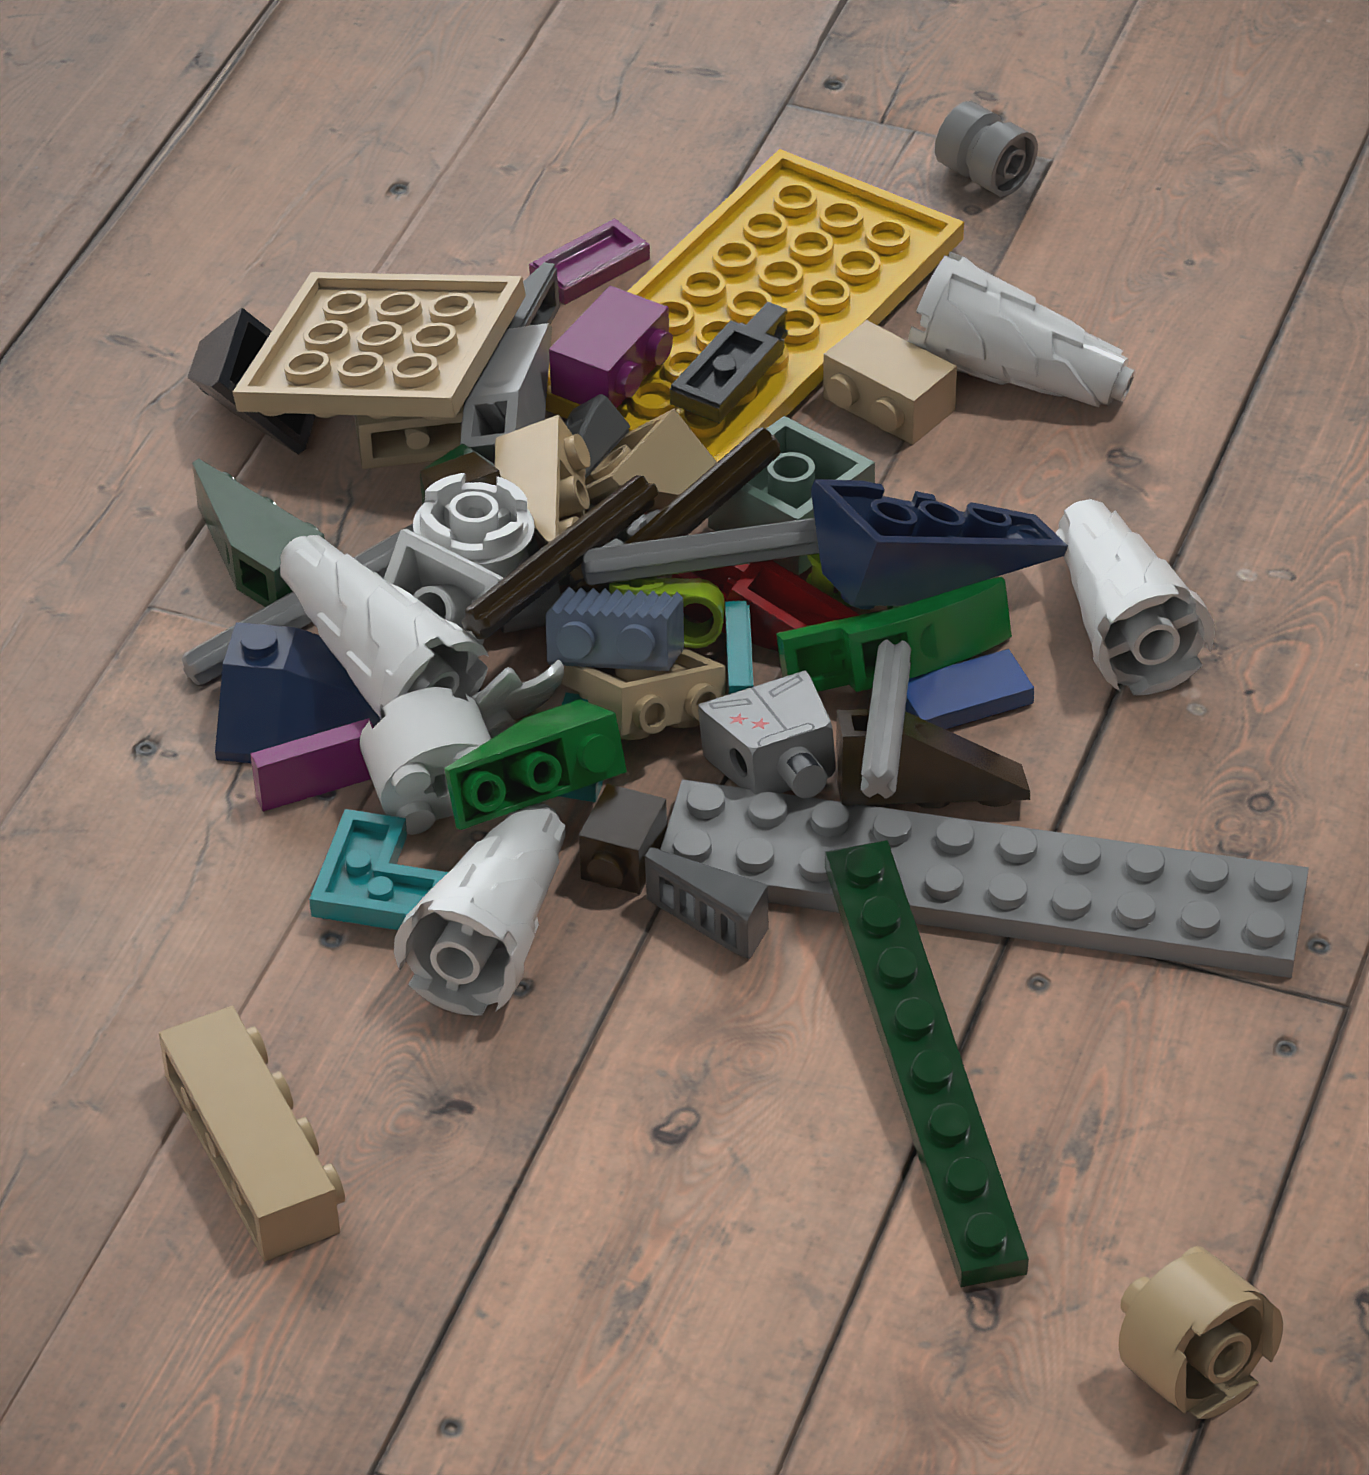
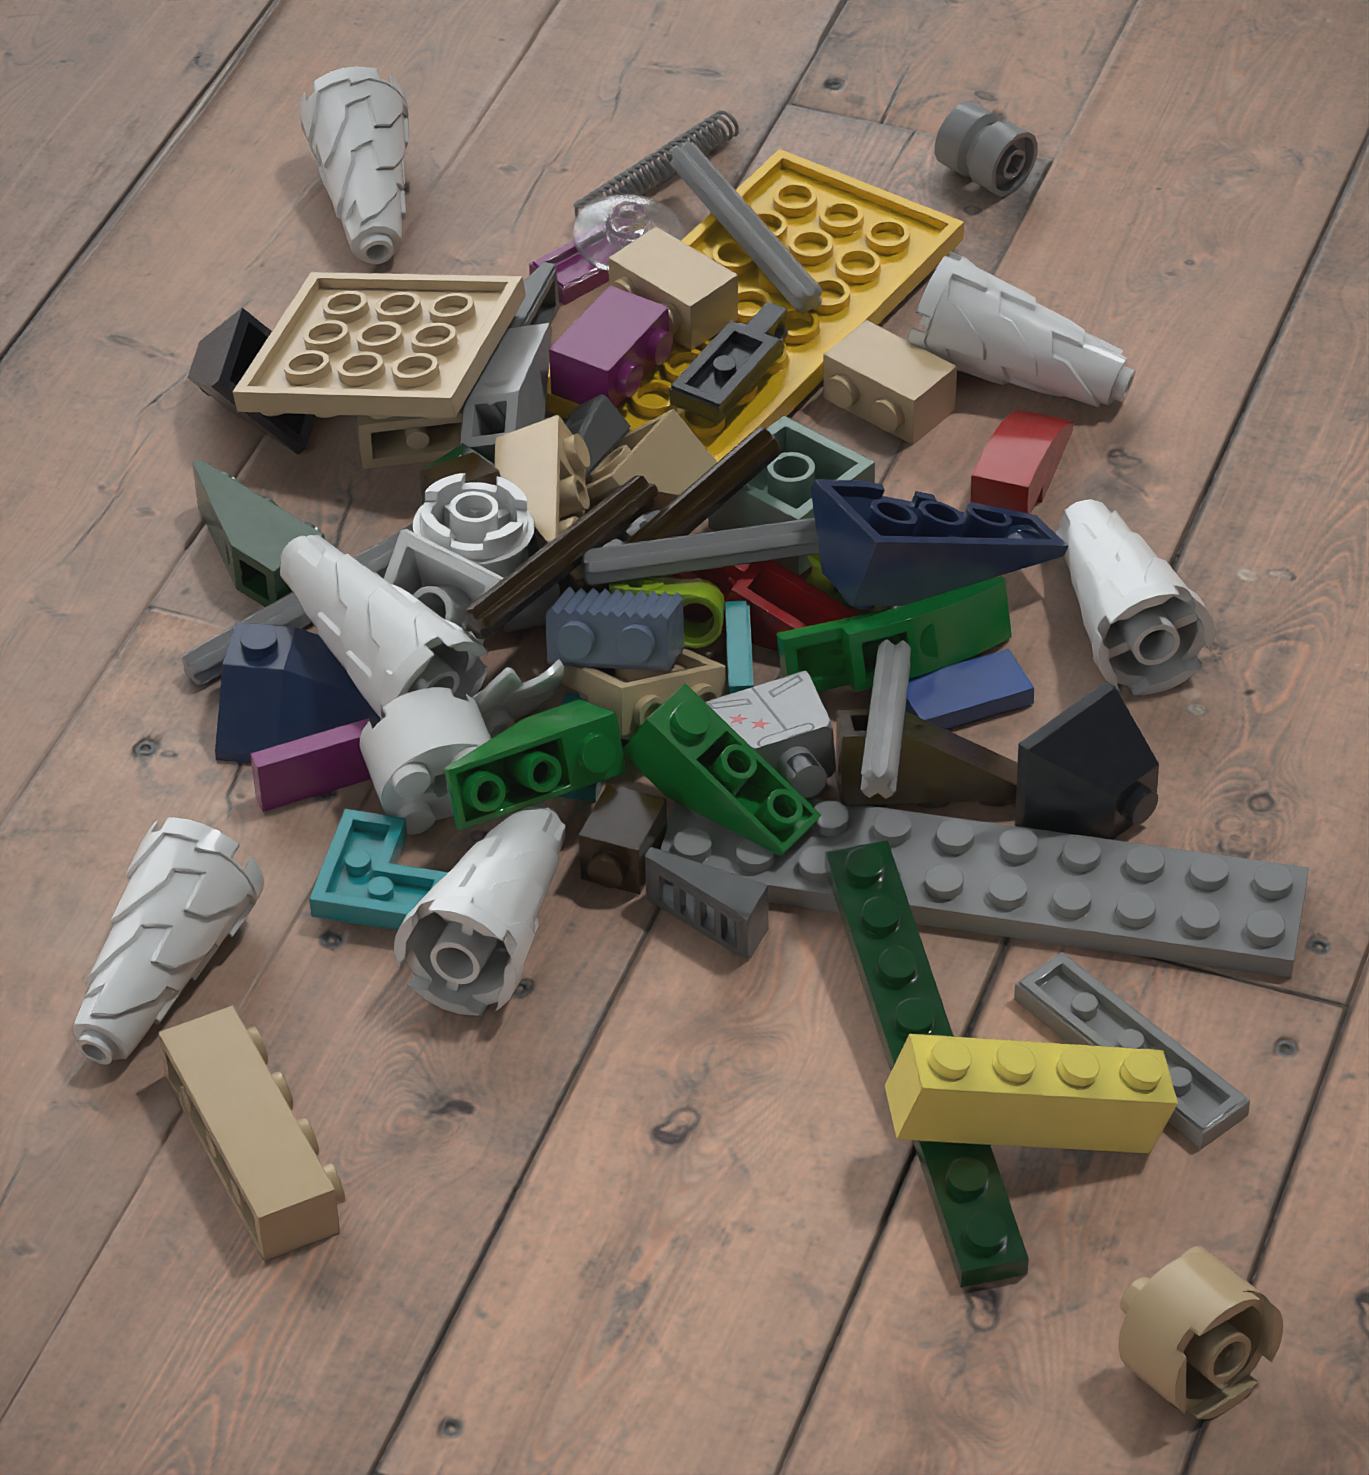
(166, 928): none -> white cone
(359, 145): none -> white cone
(616, 222): none -> clear dish
(663, 165): none -> light grey piece
(671, 273): none -> tan brick
(717, 773): none -> green slope
(746, 227): none -> light grey axle
(1020, 461): none -> red slope
(1030, 1094): none -> light yellow brick
(1087, 770): none -> black slope
(1093, 1015): none -> light grey tile

